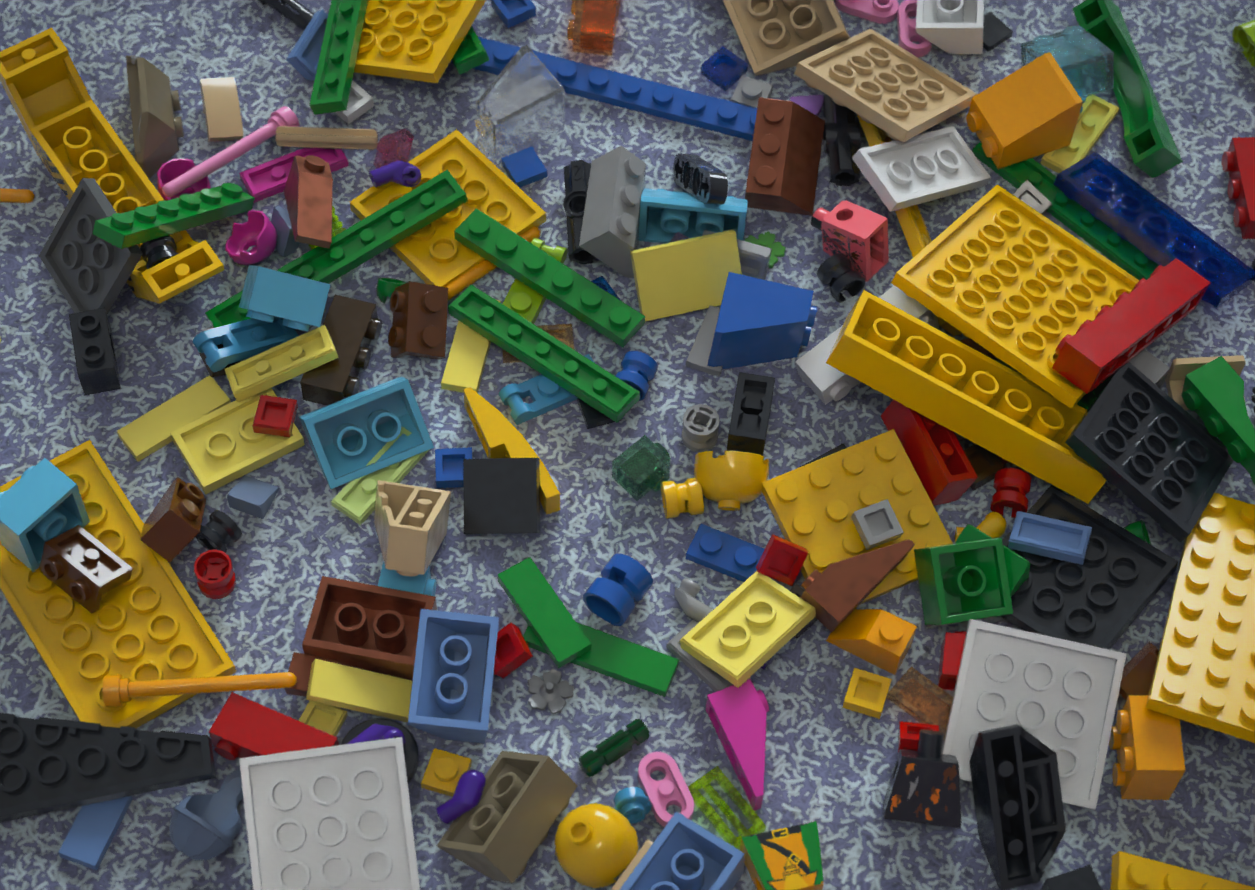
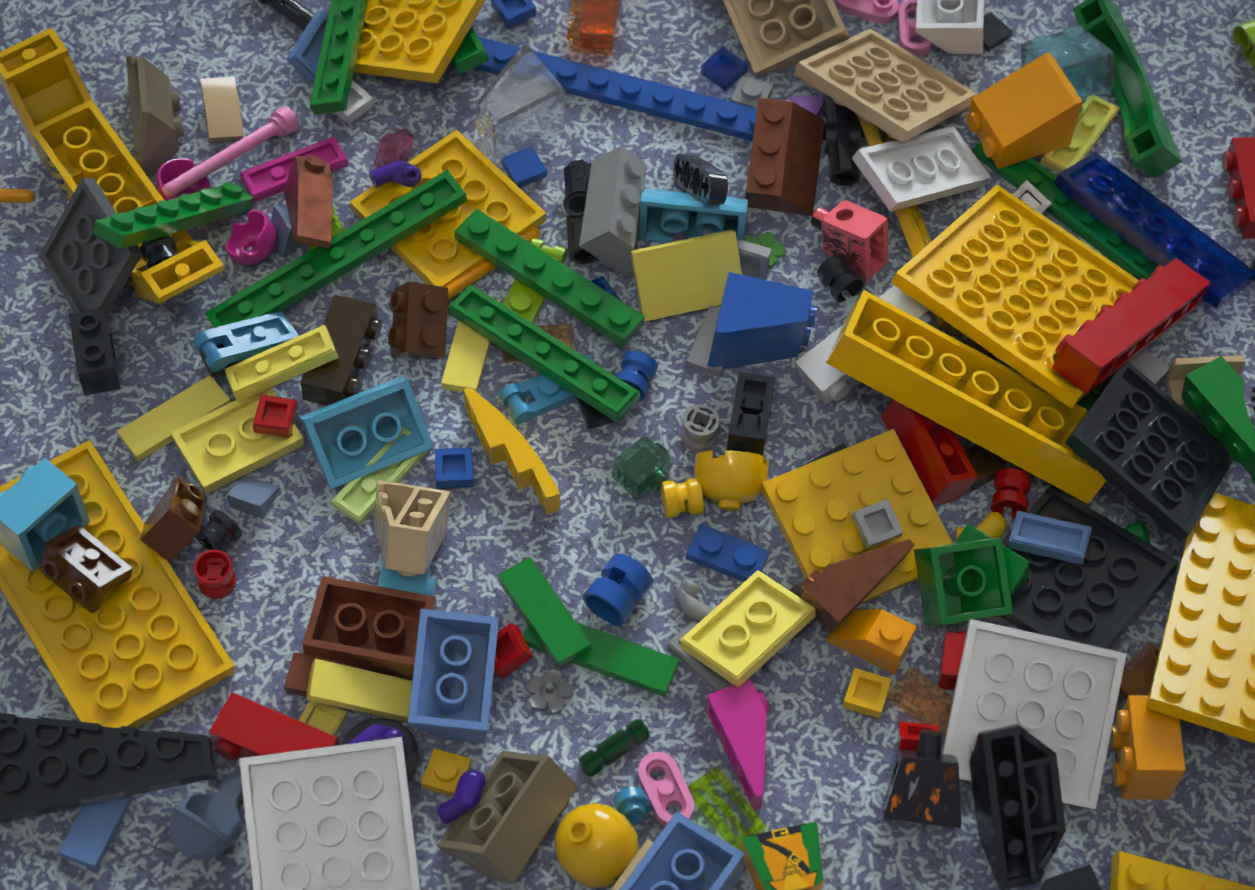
(120, 690): light orange piece -> none
(285, 296): medium azure brick -> none
(326, 137): tan axle -> none
(386, 287): green hinge -> none
(501, 495): black tile -> none
(782, 560): red tile -> none

